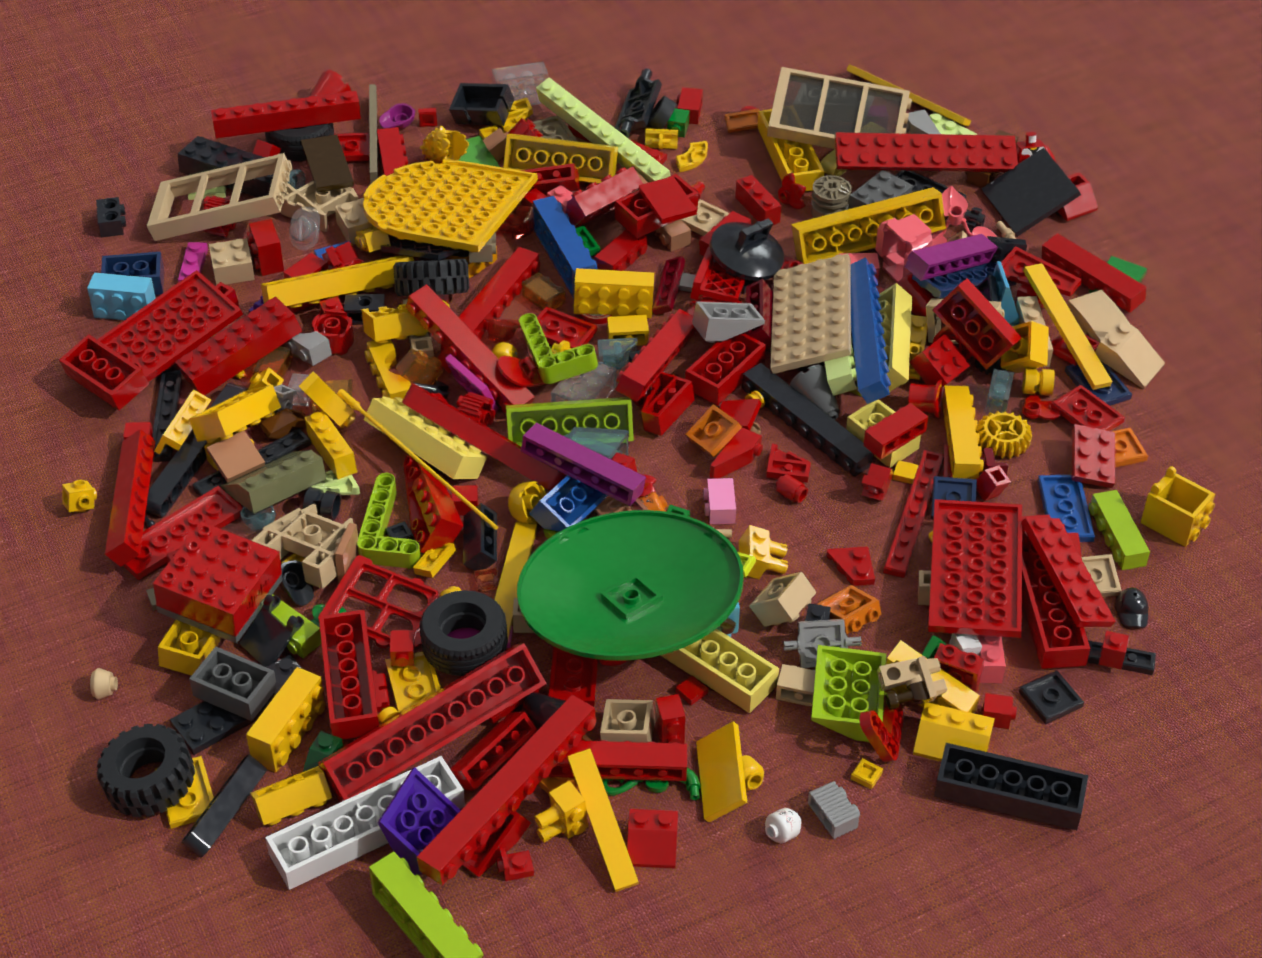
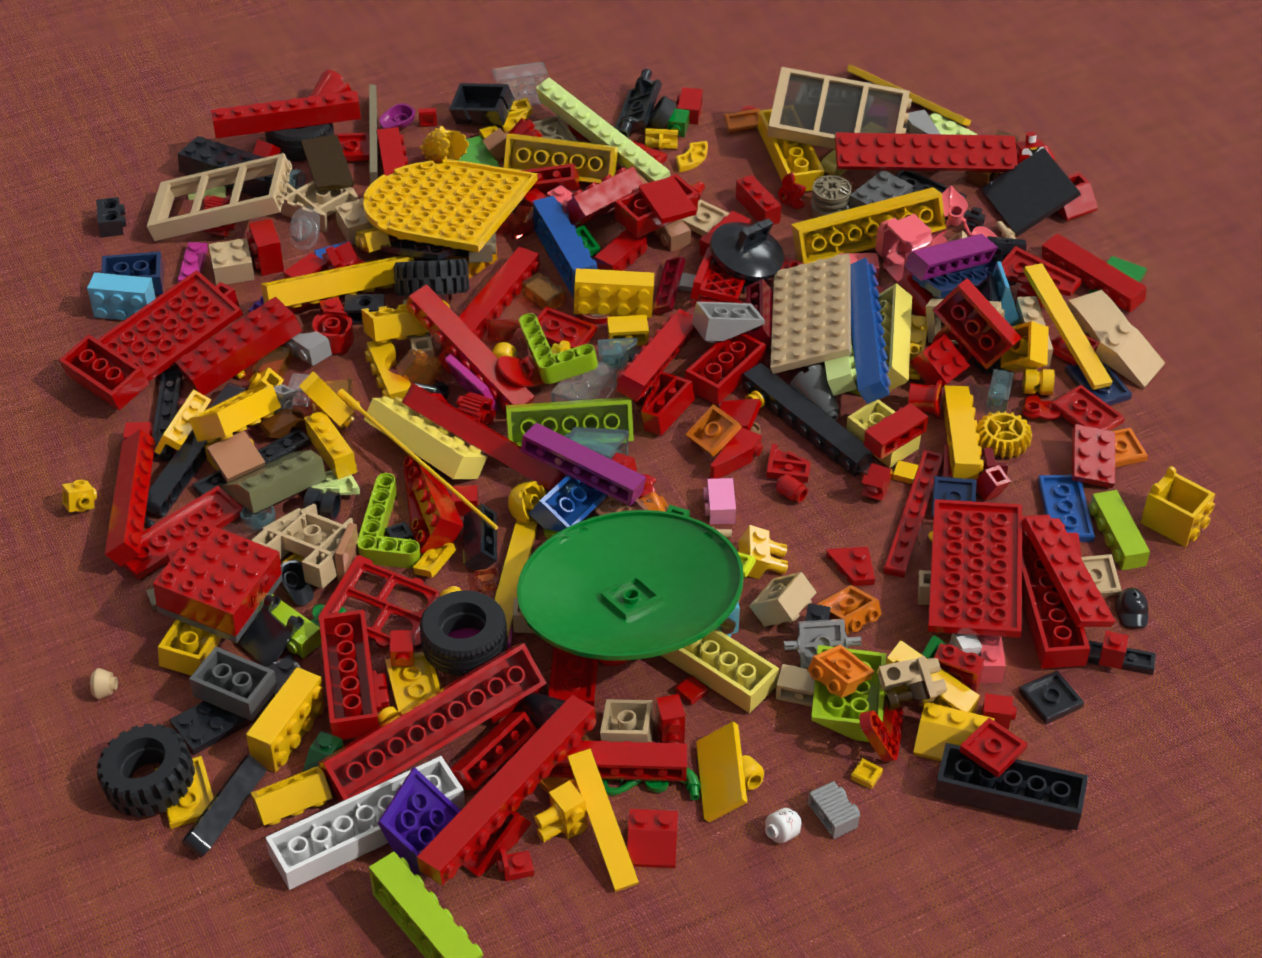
(839, 670): none -> orange plate
(993, 747): none -> red plate

